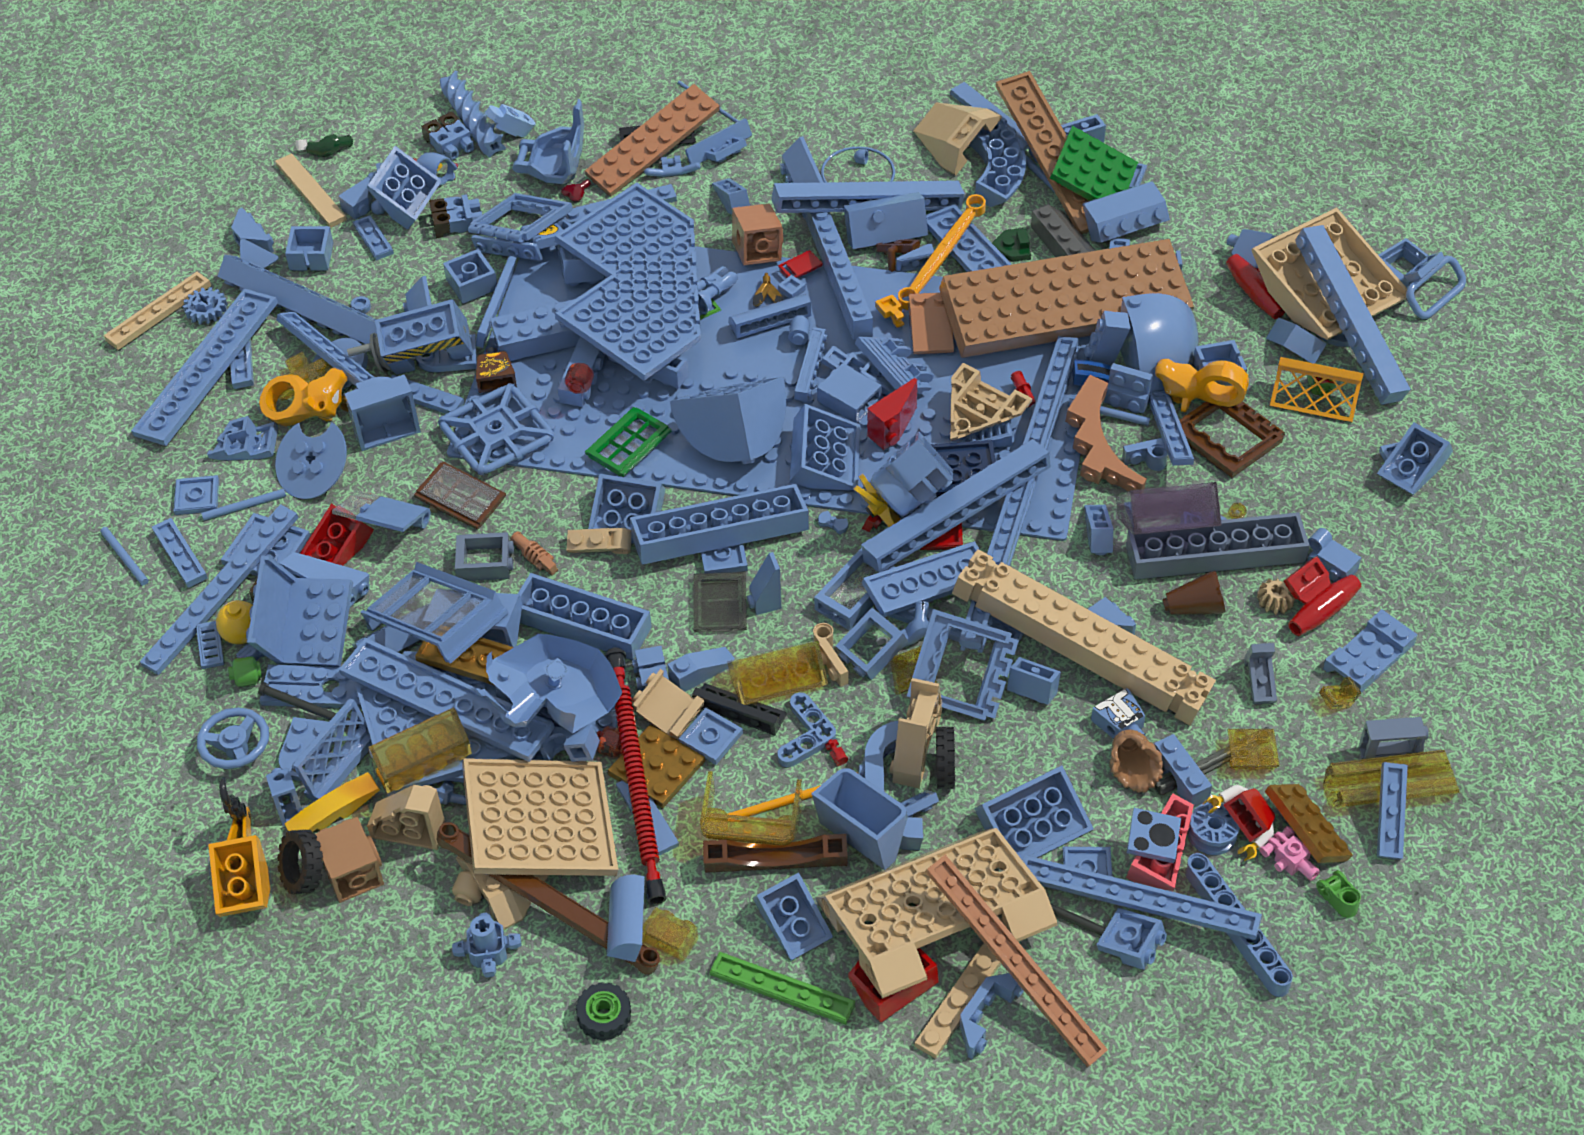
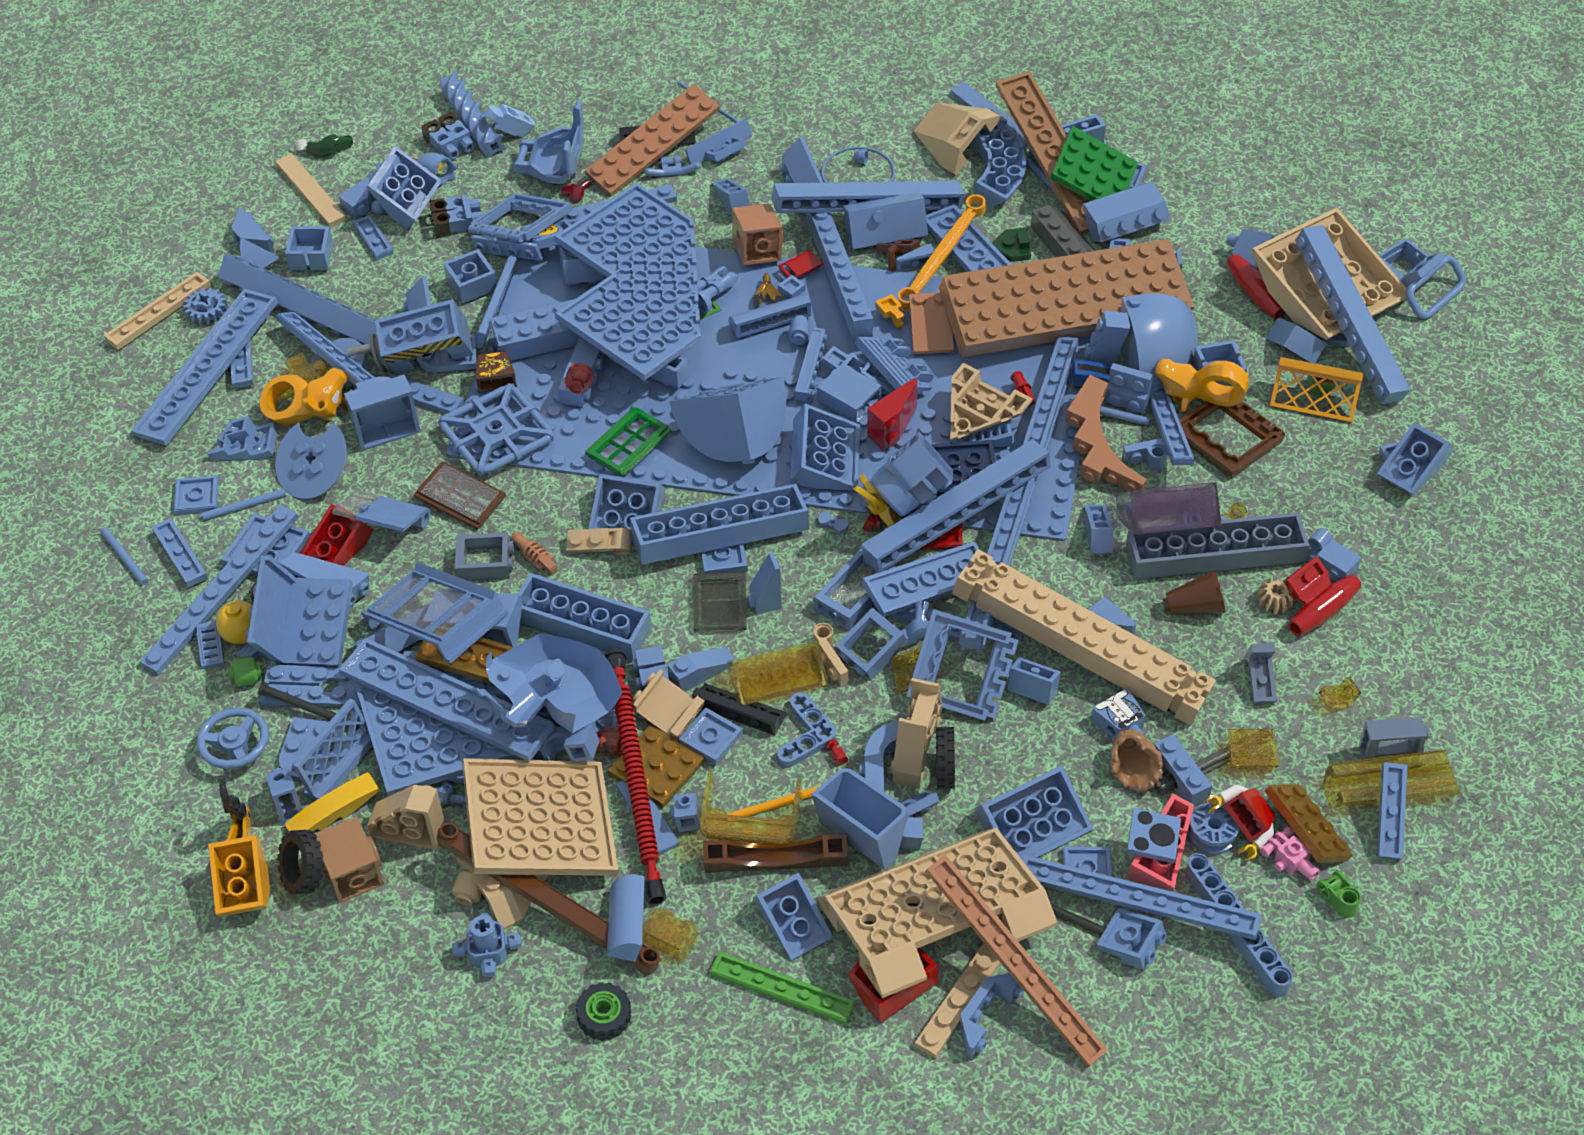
(361, 304): medium blue tile -> none
(420, 750): clear yellow slope -> none
(686, 811): none -> medium blue brick
(1372, 650): medium blue piece -> none

